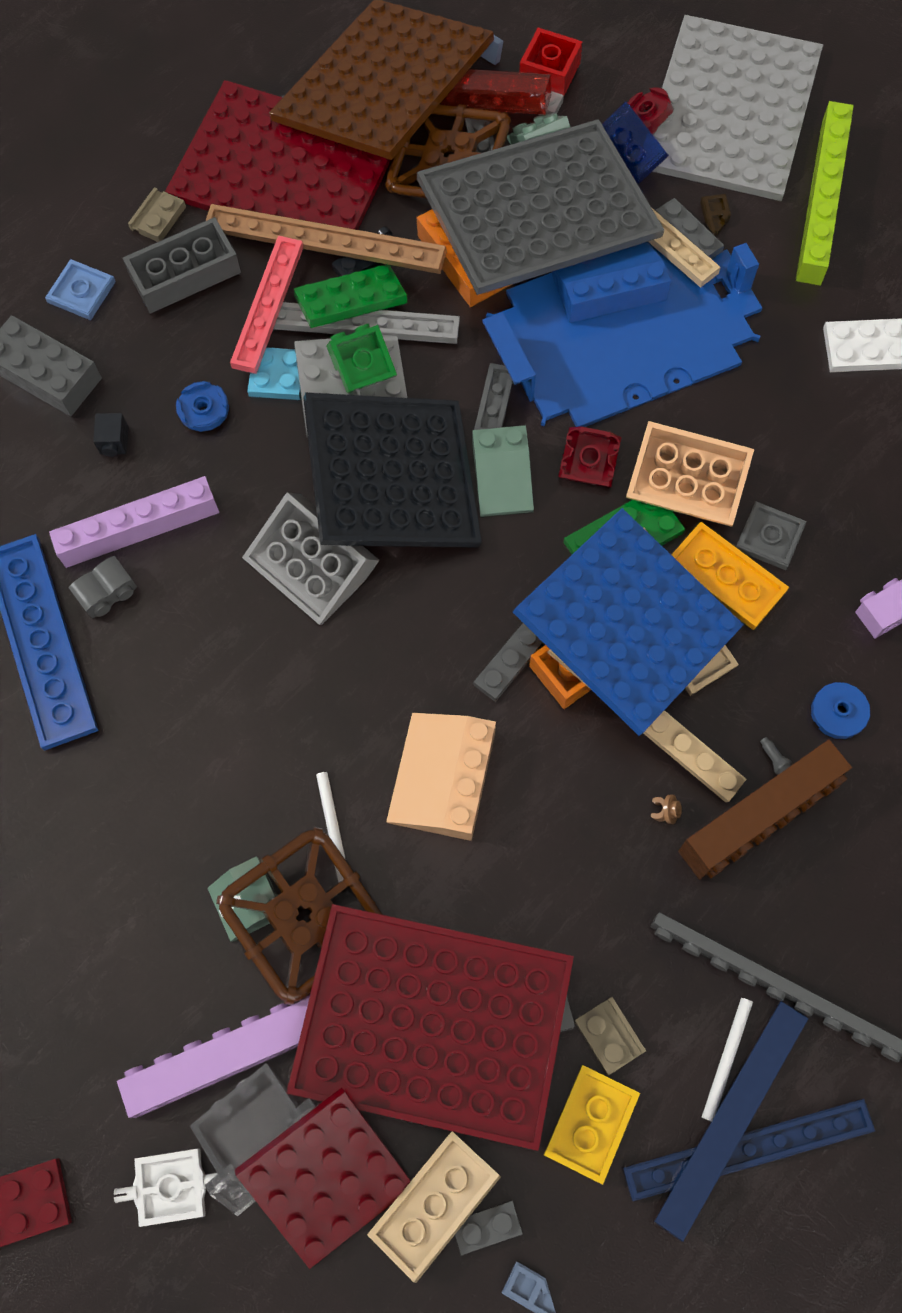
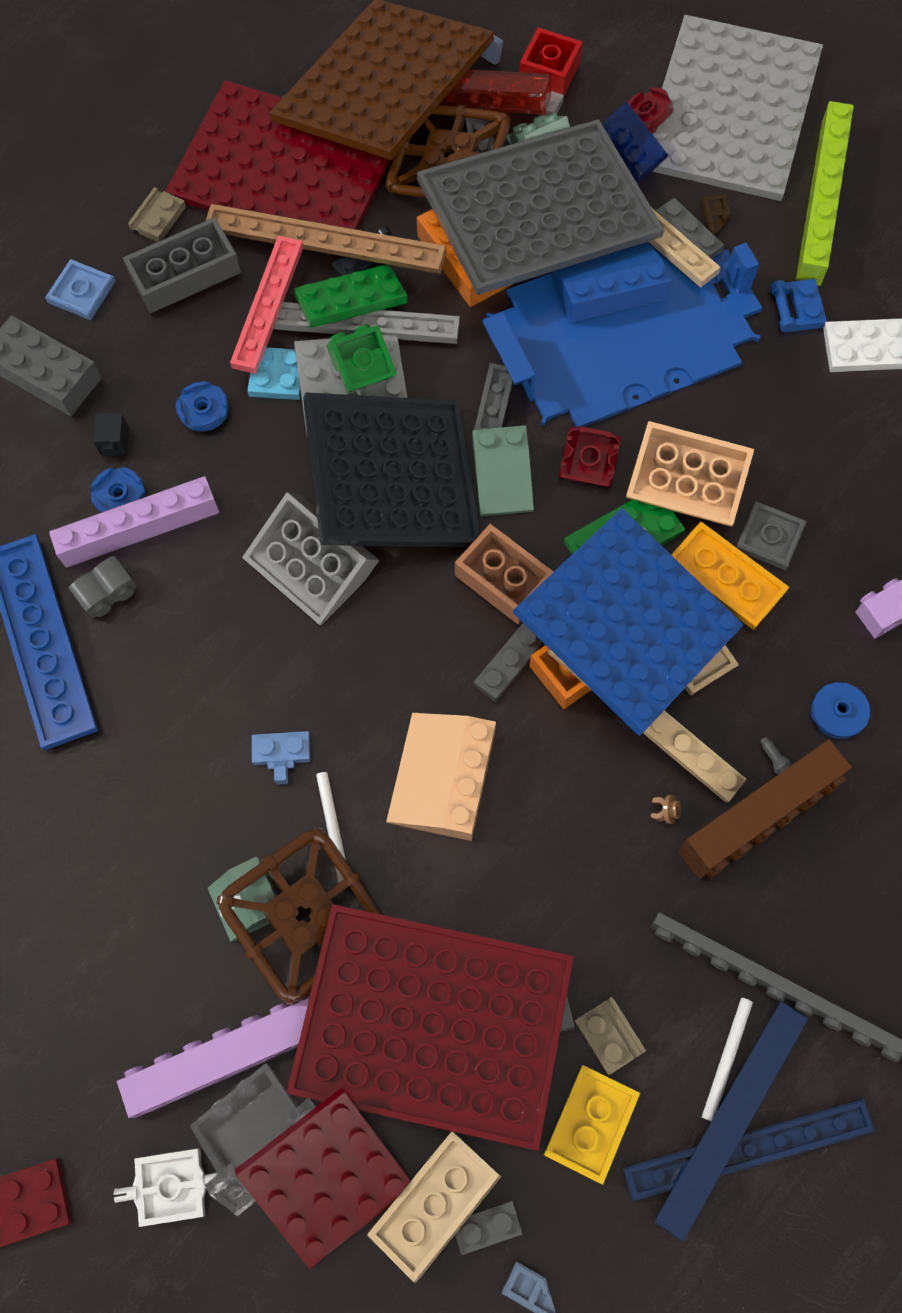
(113, 482): none -> blue plate
(281, 752): none -> medium blue hinge
(500, 571): none -> nougat brick
(806, 305): none -> blue plate

